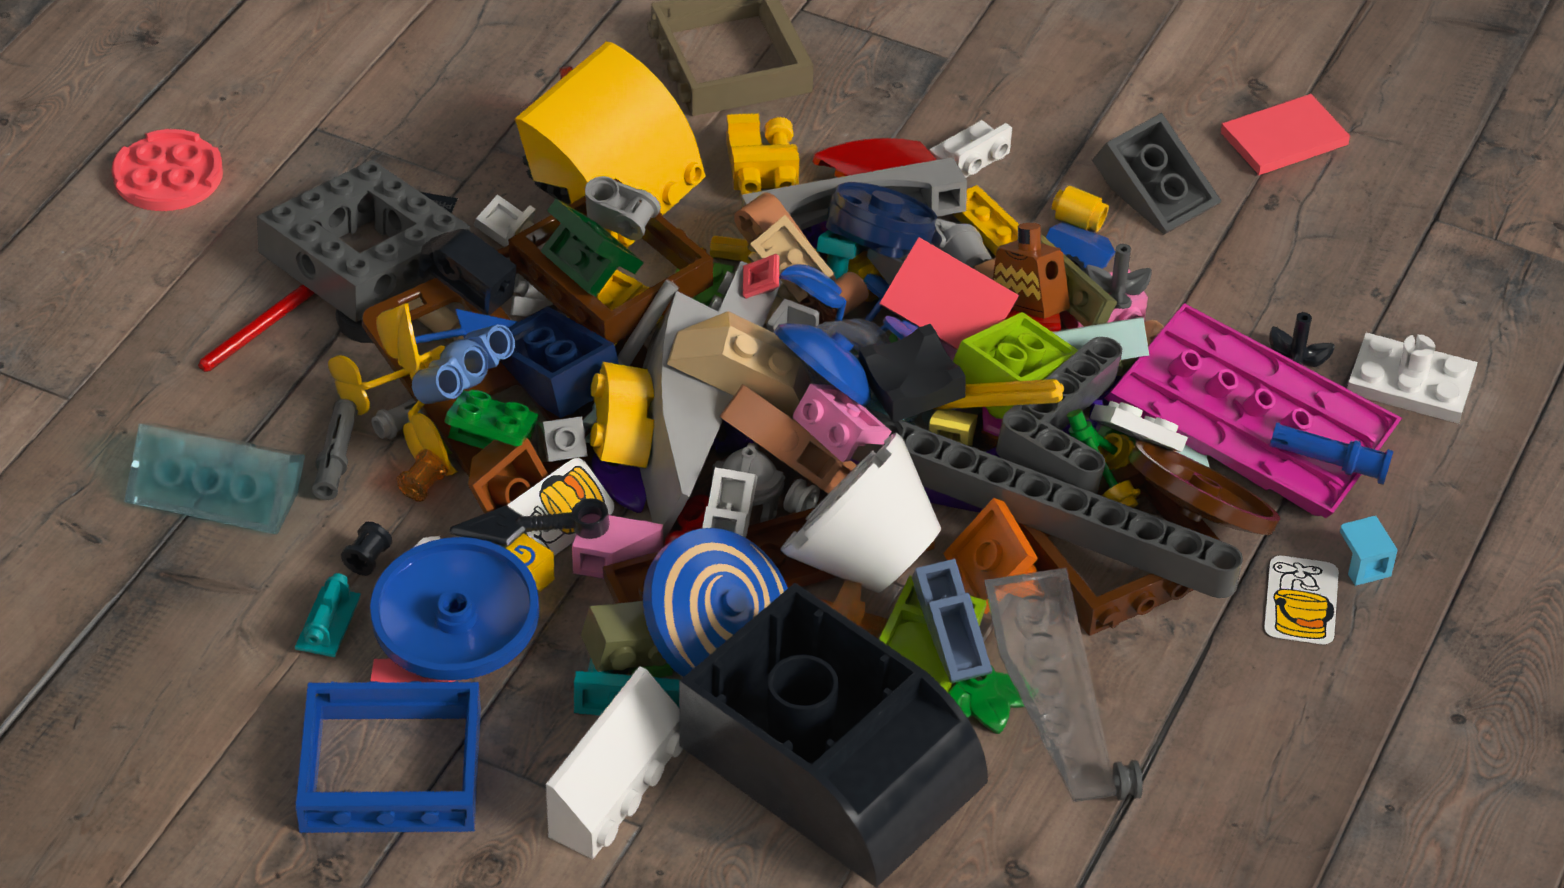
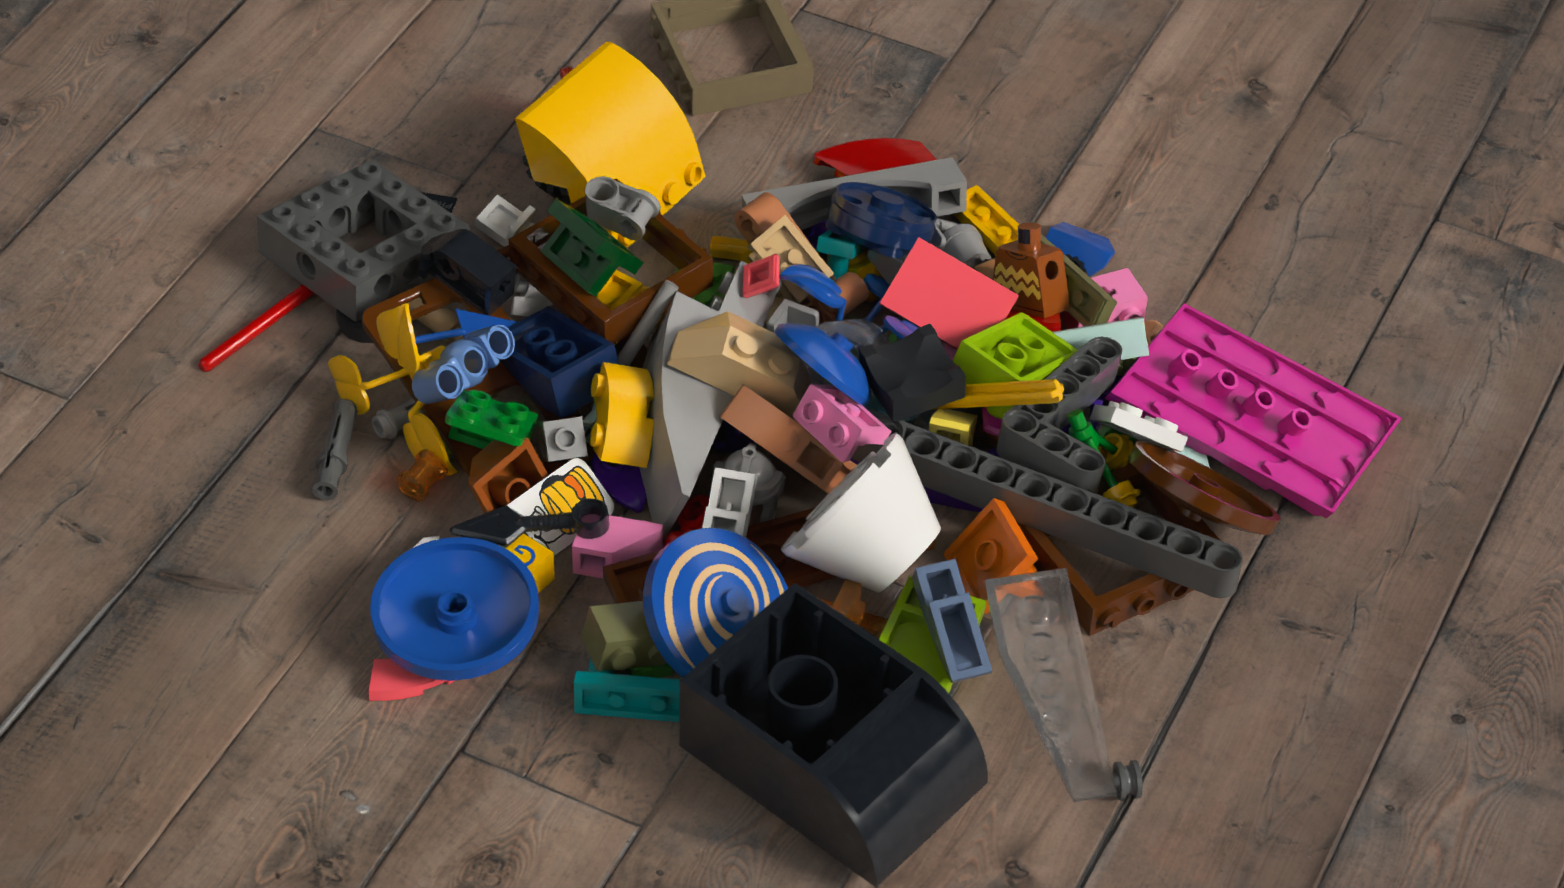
(167, 170): coral tile -> none
(213, 477): clear light blue slope -> none
(329, 617): teal hinge -> none
(366, 548): black bush -> none
(388, 810): blue window -> none
(613, 766): white slope -> none
(760, 165): yellow hips -> none
(801, 497): white bush -> none
(975, 147): white bracket -> none
(988, 699): green plate -> none
(1080, 208): yellow brick -> none
(1121, 281): dark grey plant -> none
(1156, 175): dark grey slope -> none
(1285, 134): coral tile -> none
(1295, 346): black plant -> none
(1301, 600): sticker -> none
(1350, 457): blue pin -> none
(1371, 549): medium azure panel -> none
(1412, 376): white plate -> none

